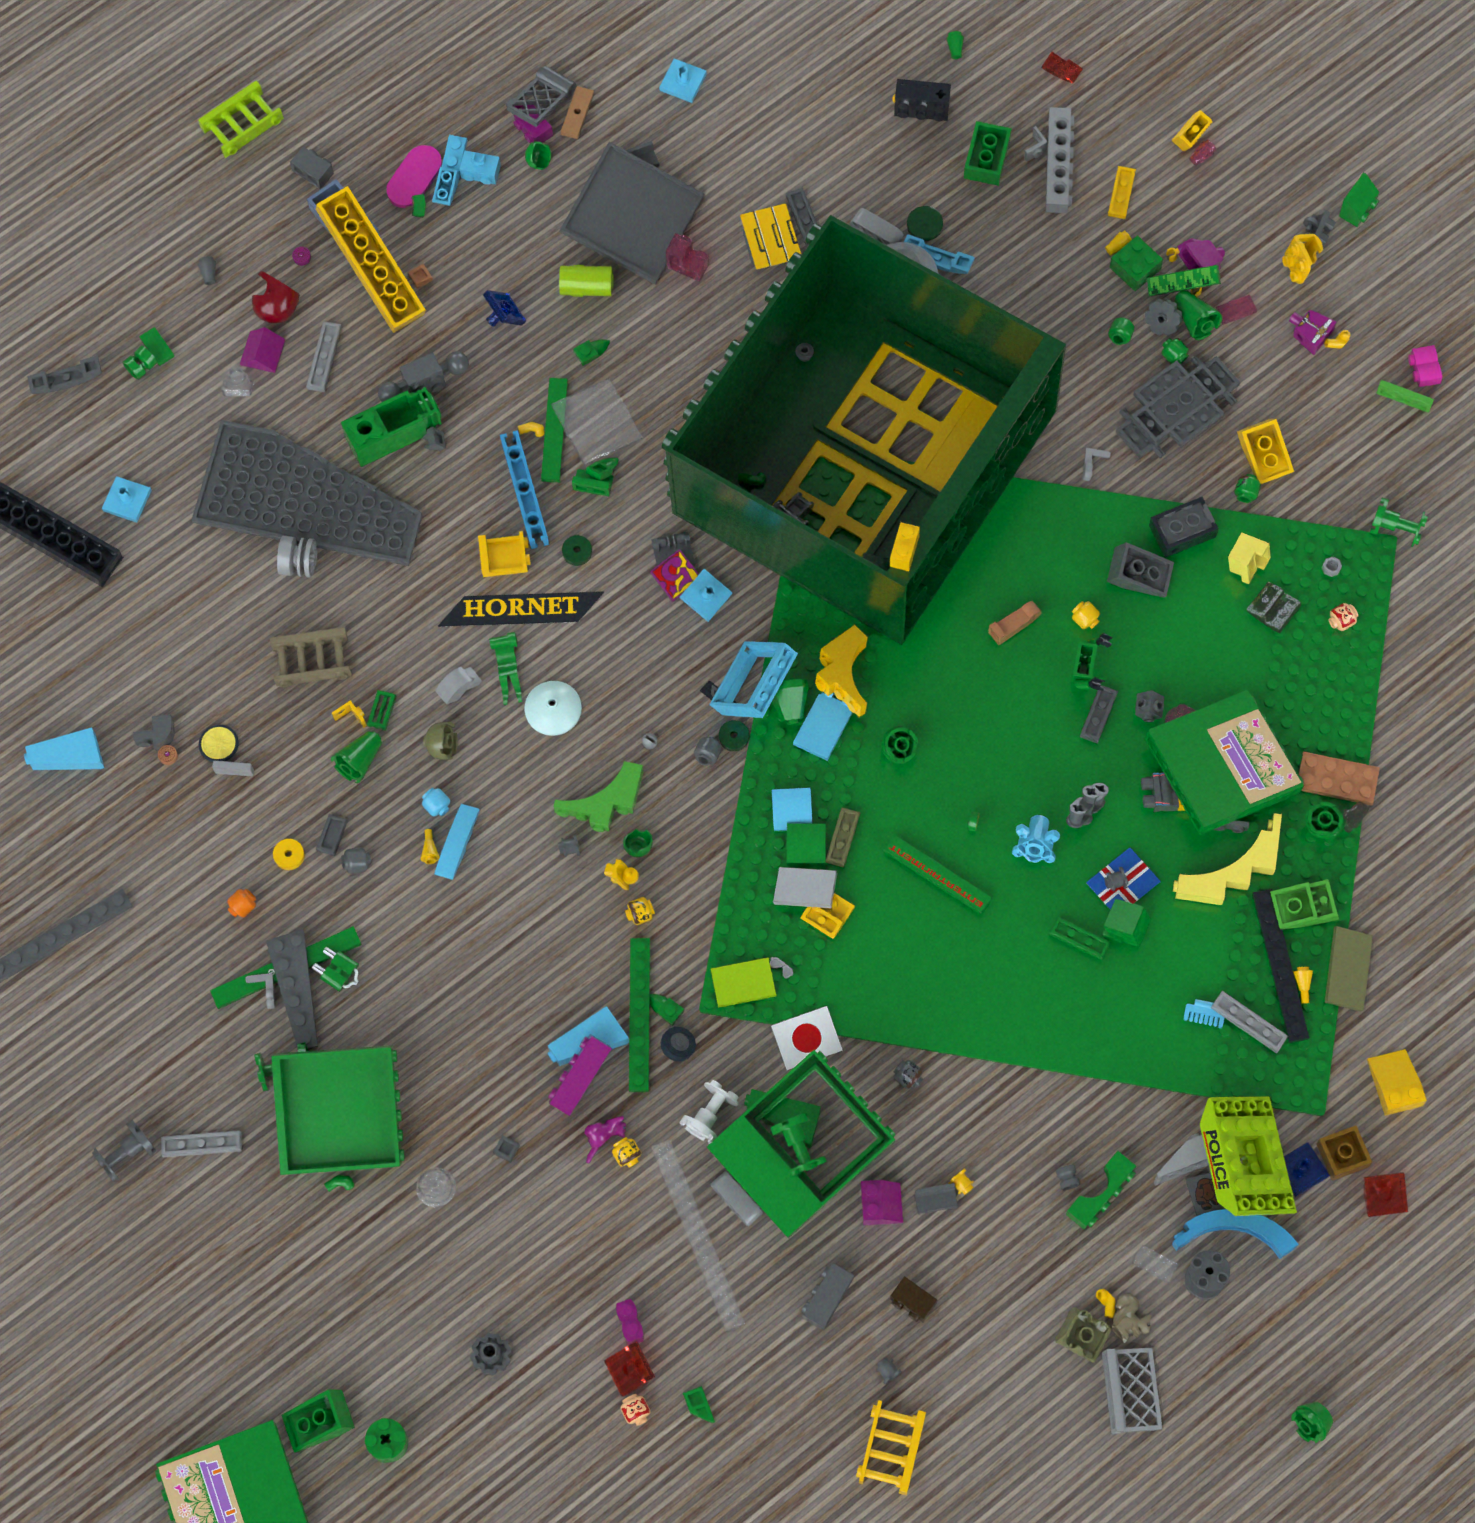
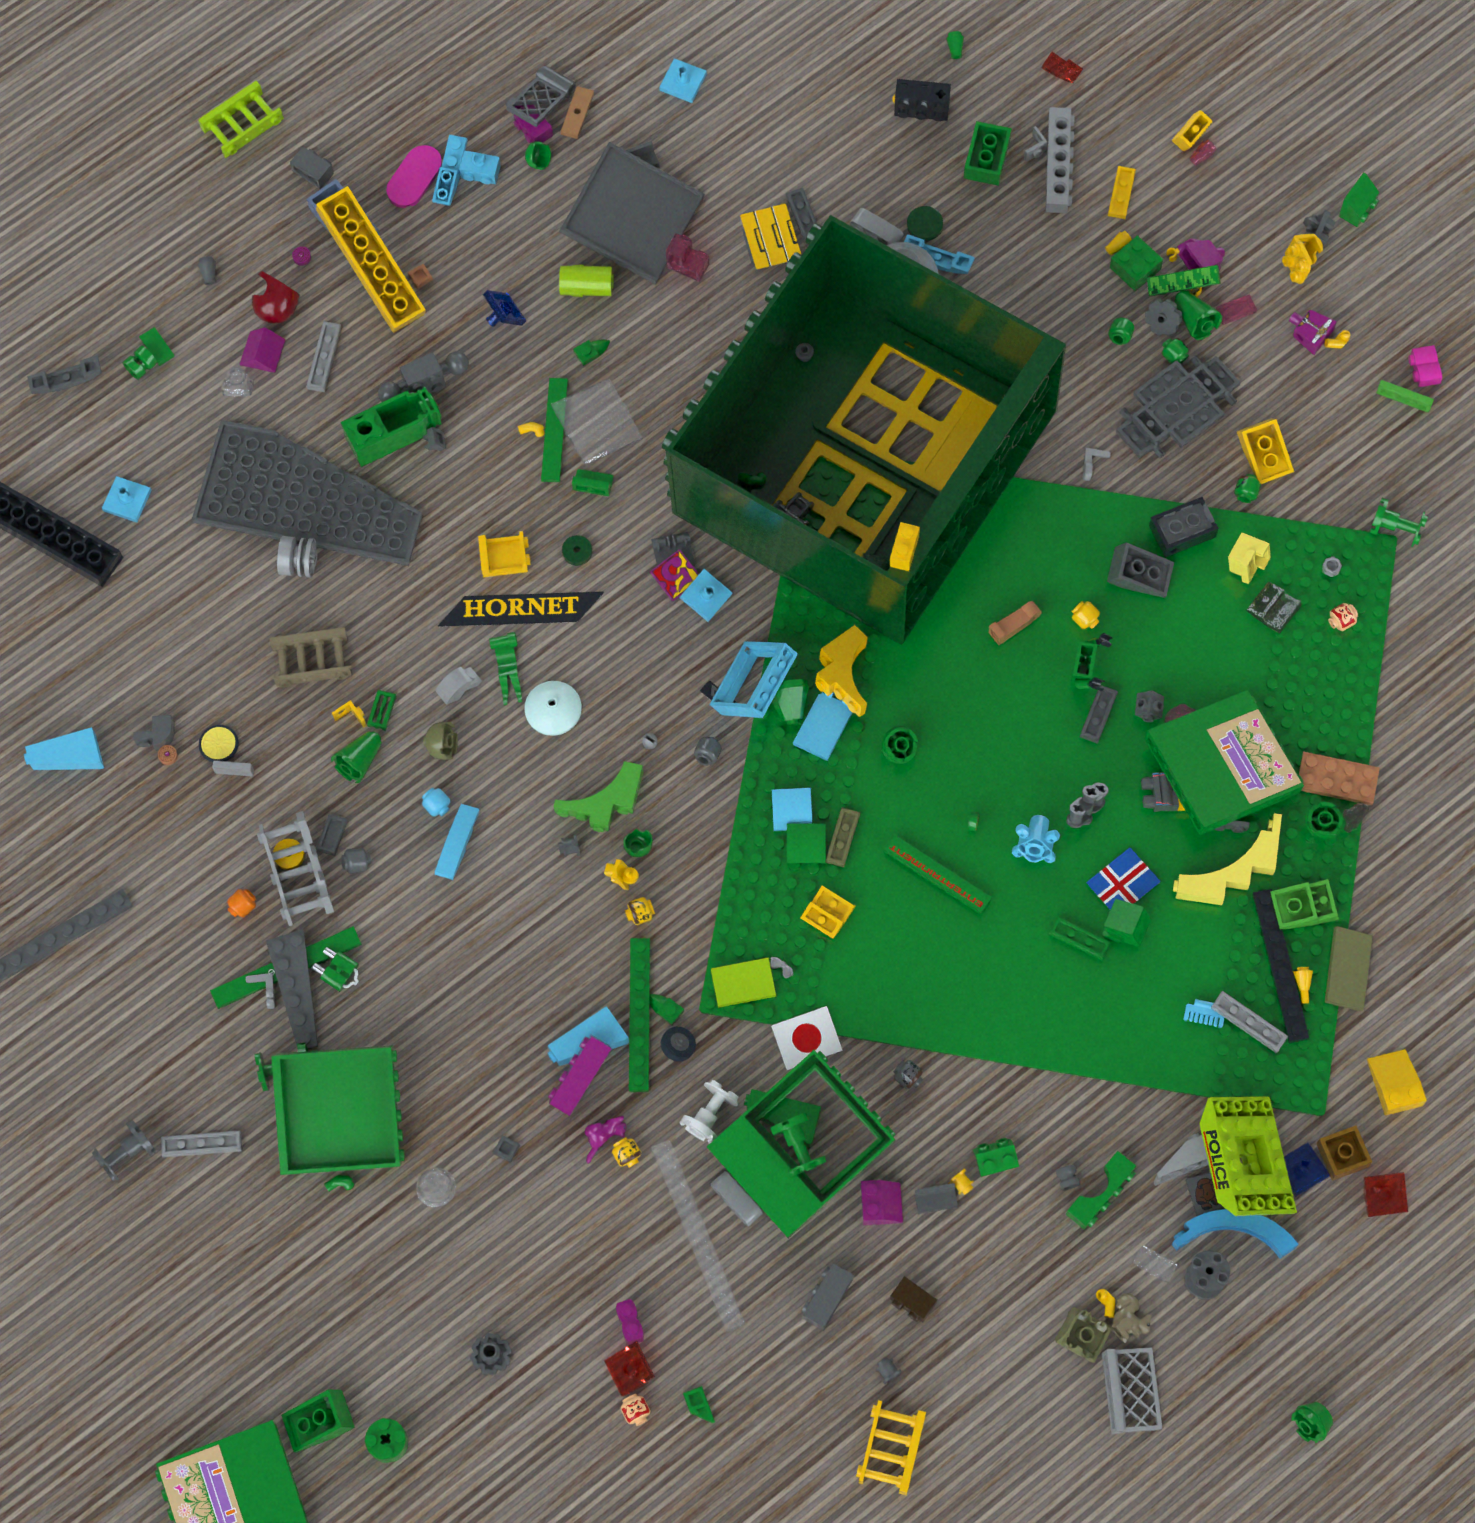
(313, 867): none -> light grey fence
(419, 205): green piece -> none
(429, 852): yellow cone -> none
(521, 479): dark azure piece -> none
(602, 468): green plate -> none
(733, 727): dark green piece -> none
(805, 887): light grey tile -> none
(996, 1157): none -> green bracket
(1116, 880): dark grey brick -> none

